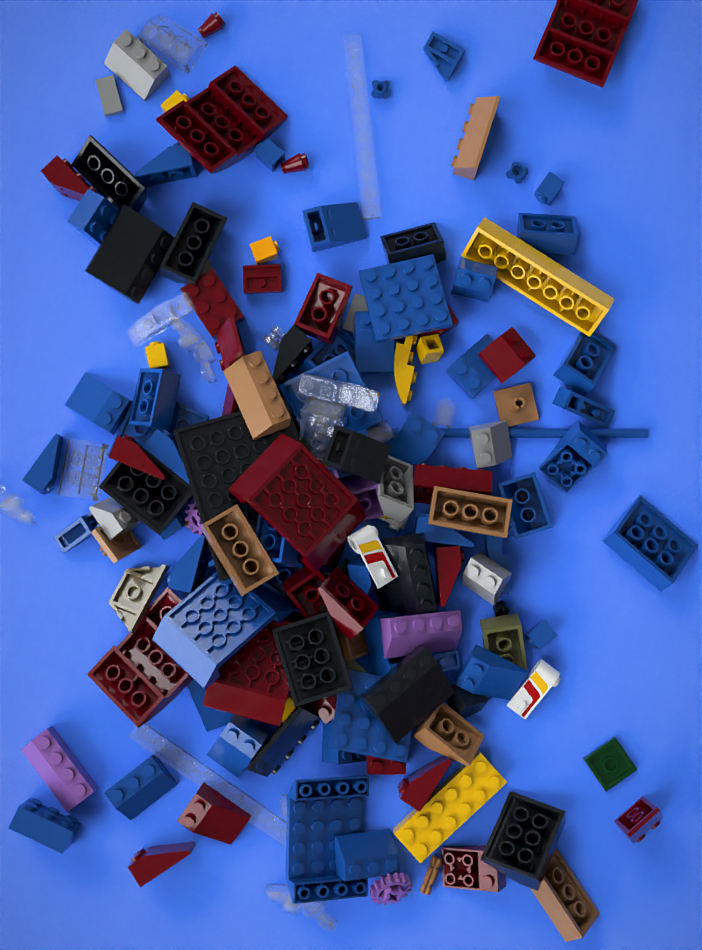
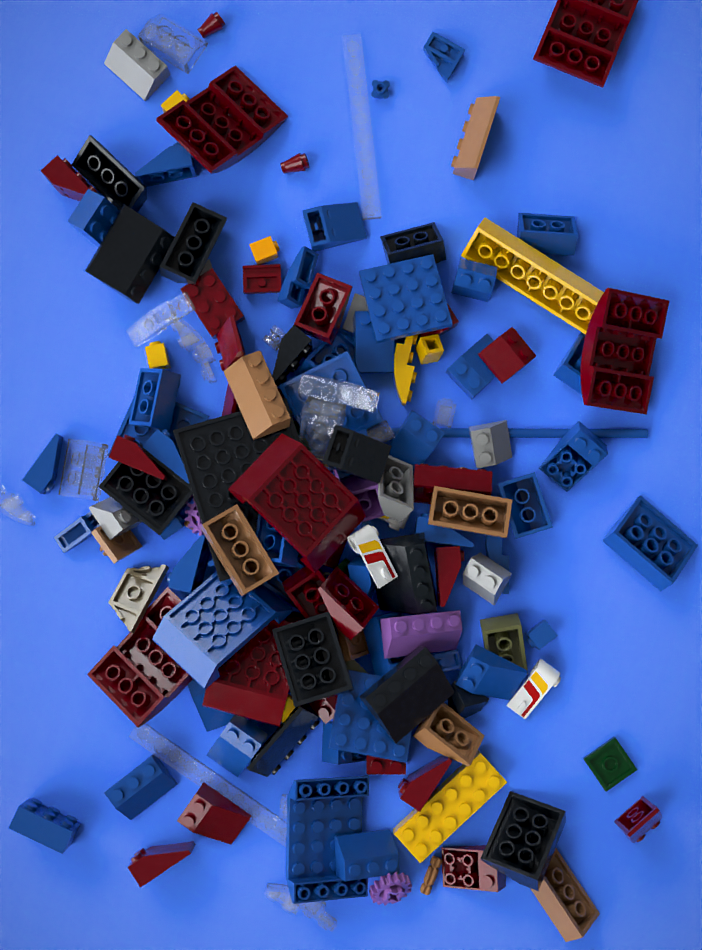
(59, 768): medium lavender slope -> none
(98, 403): blue slope -> none
(109, 96): light grey tile -> none
(269, 154): blue brick -> none
(298, 278): none -> blue slope
(501, 608): black hinge -> none
(516, 405): medium nougat tile -> none
(517, 177): blue plate -> none
(548, 189): blue brick -> none
(583, 407): blue slope -> none
(621, 350): none -> dark red slope

